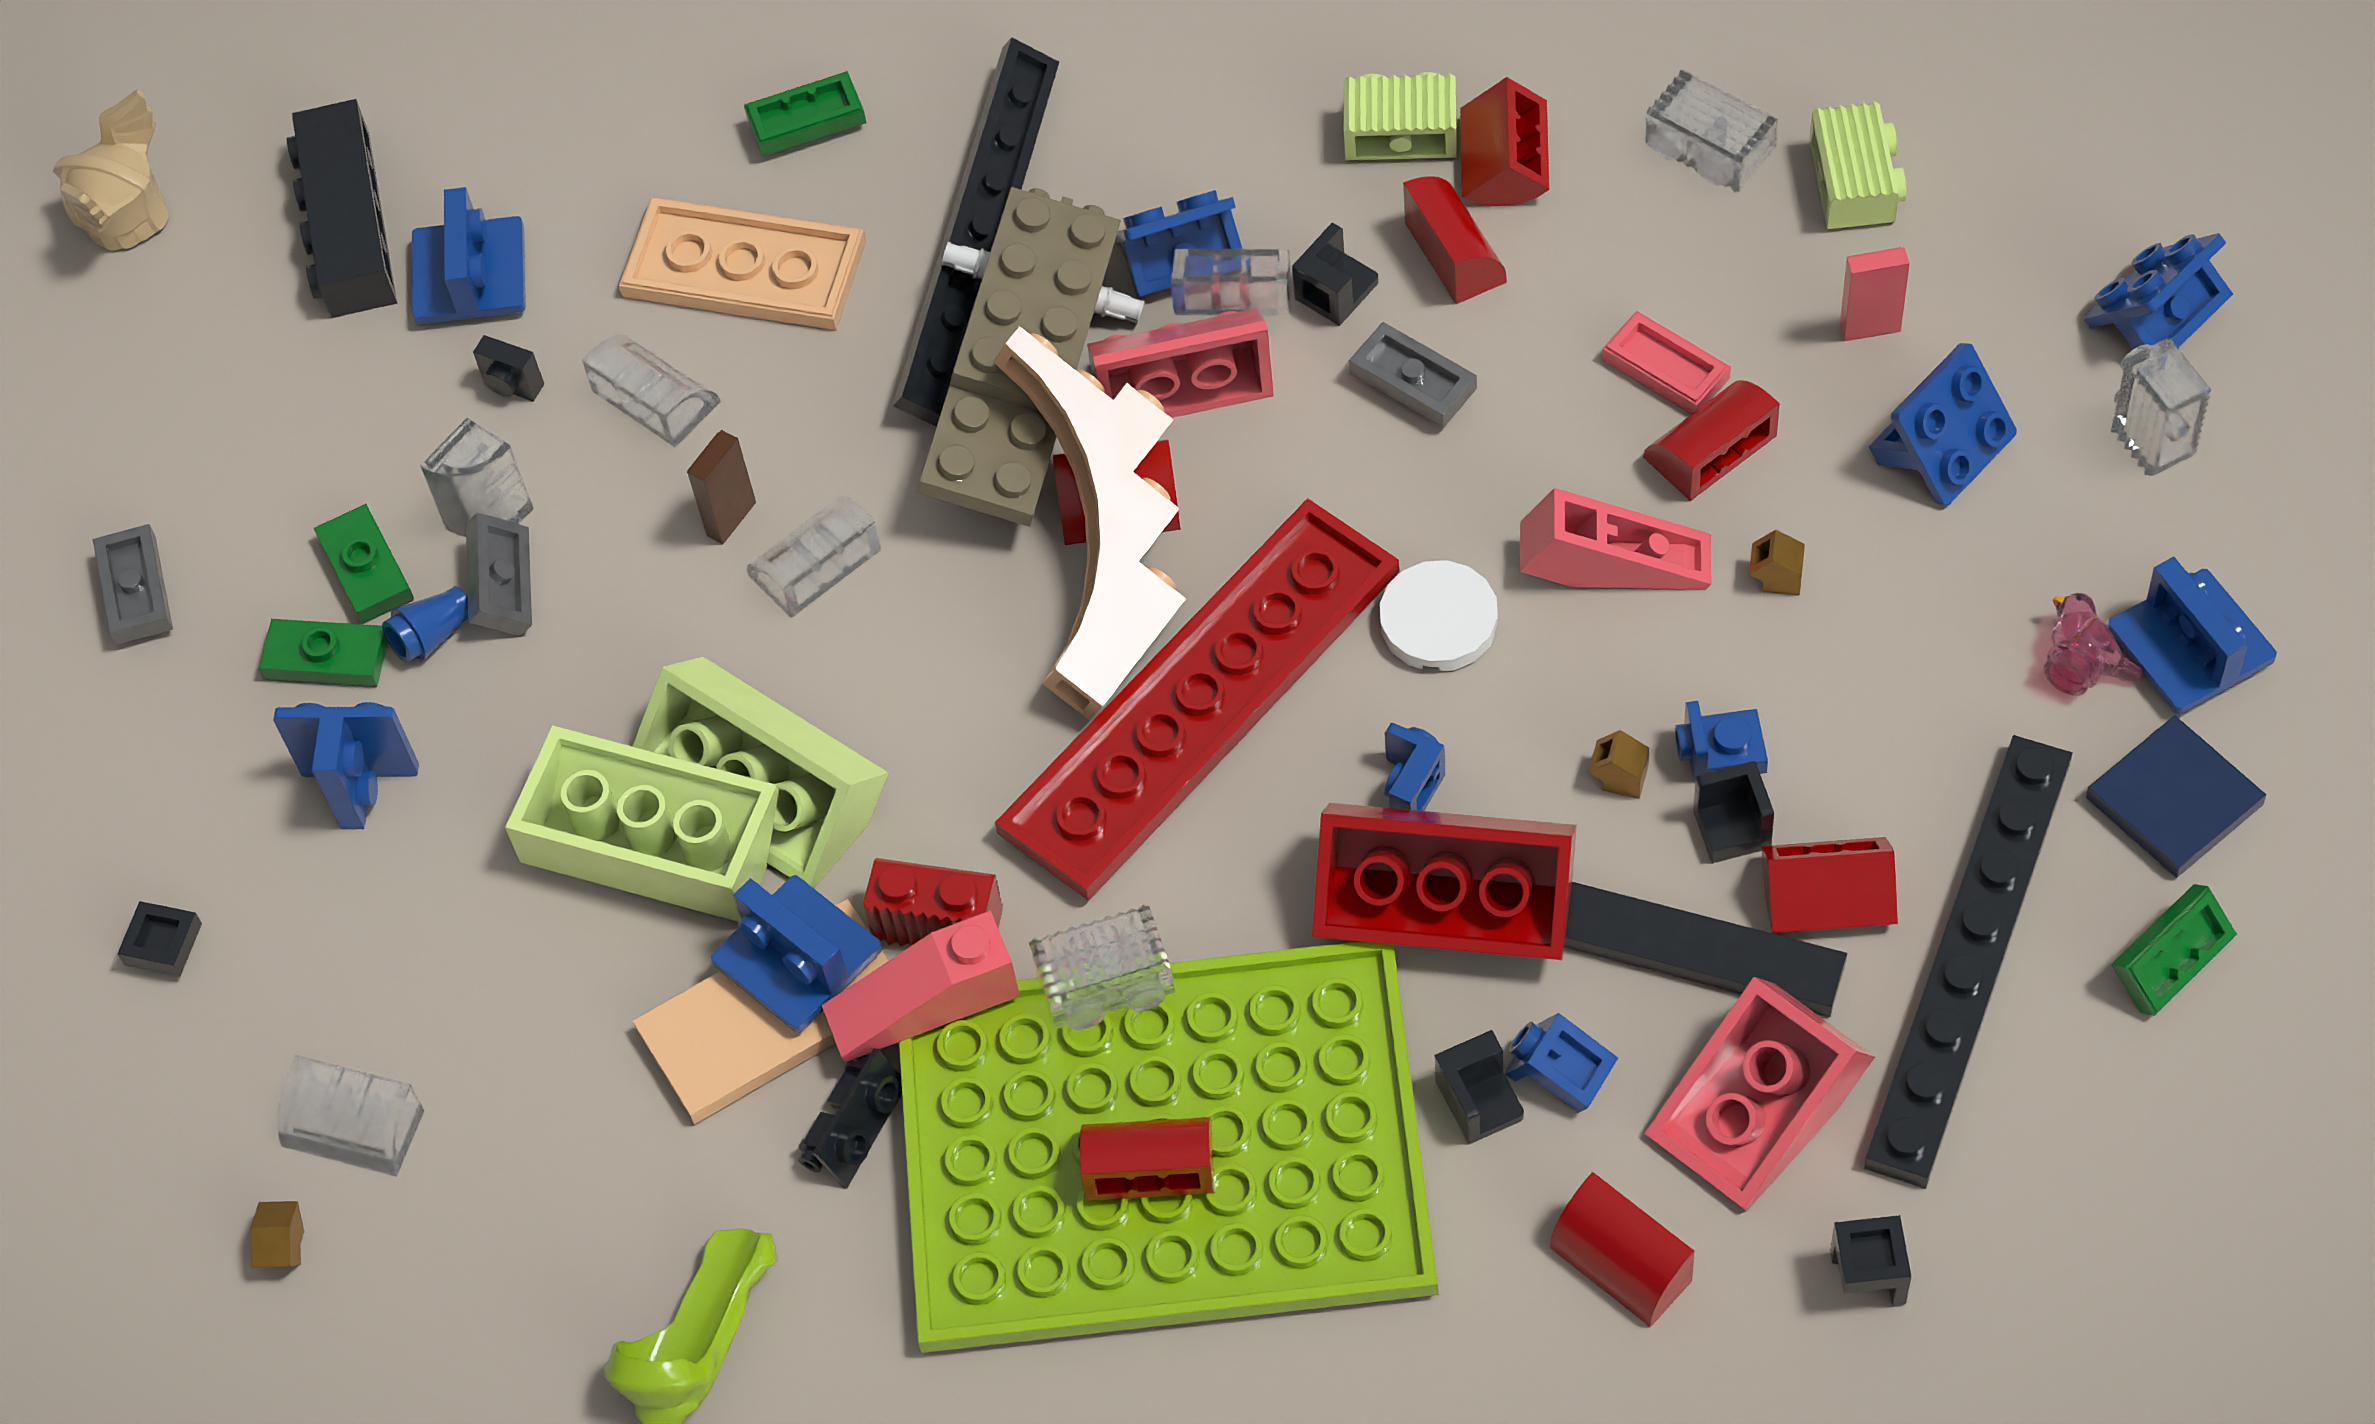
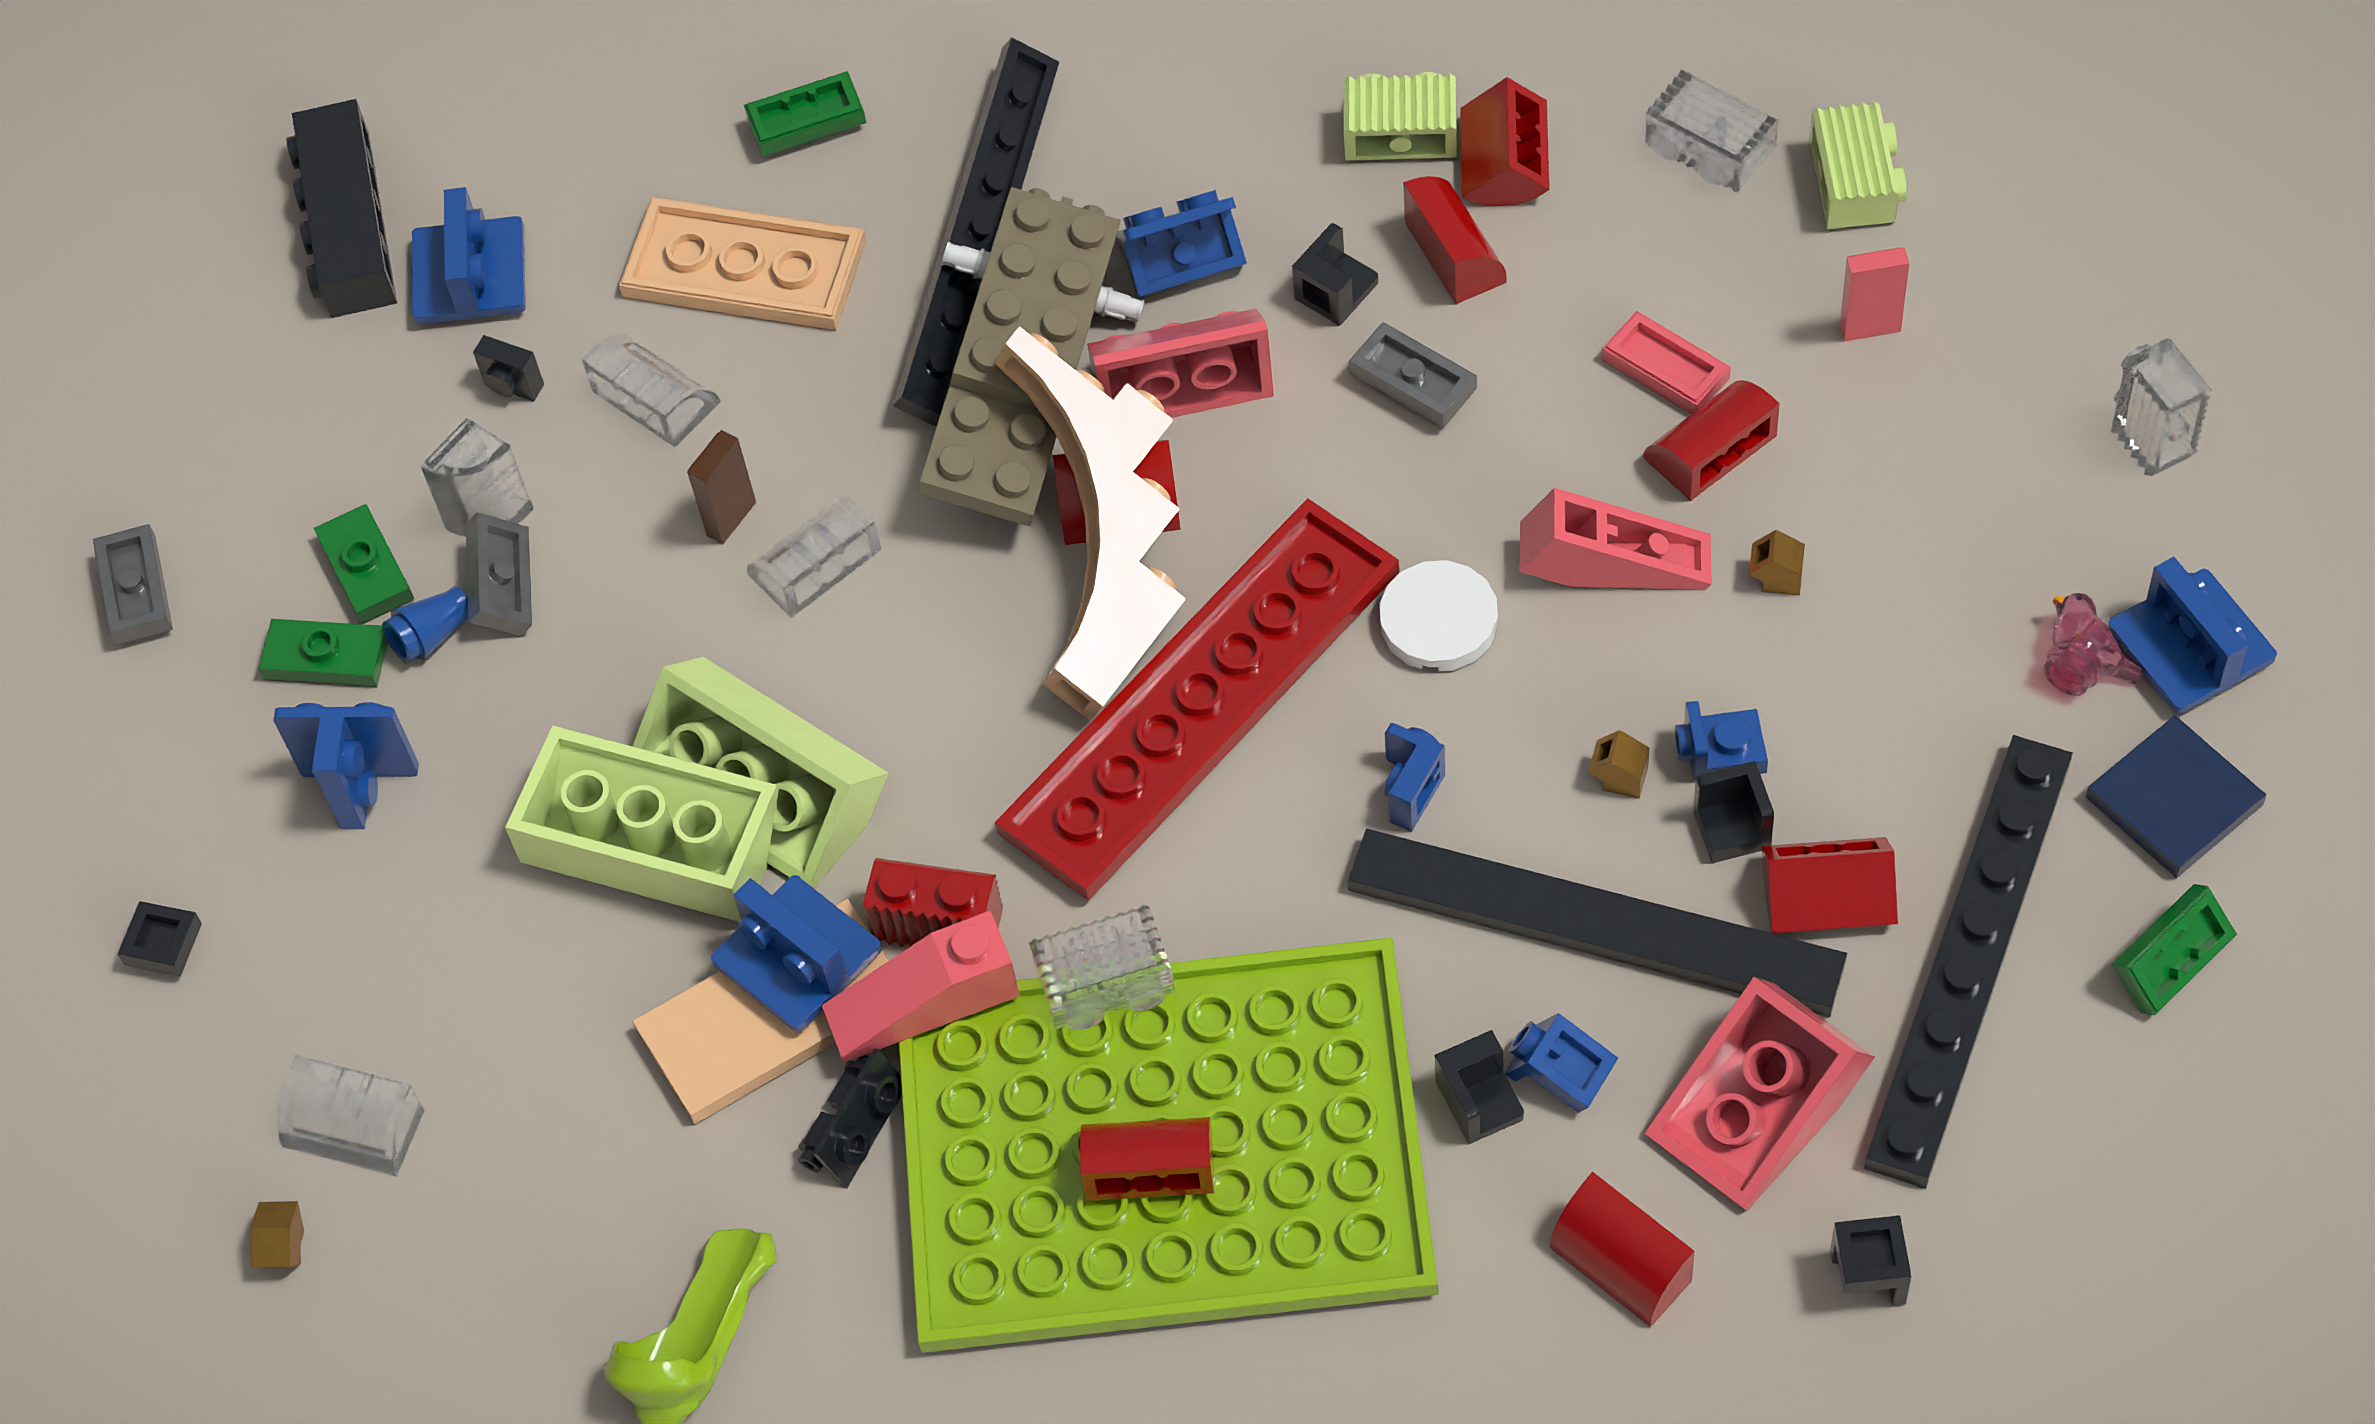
(111, 184): tan helmet -> none
(1231, 280): clear brick -> none
(1443, 880): red slope -> none
(1947, 426): blue bracket -> none
(2165, 293): blue bracket -> none

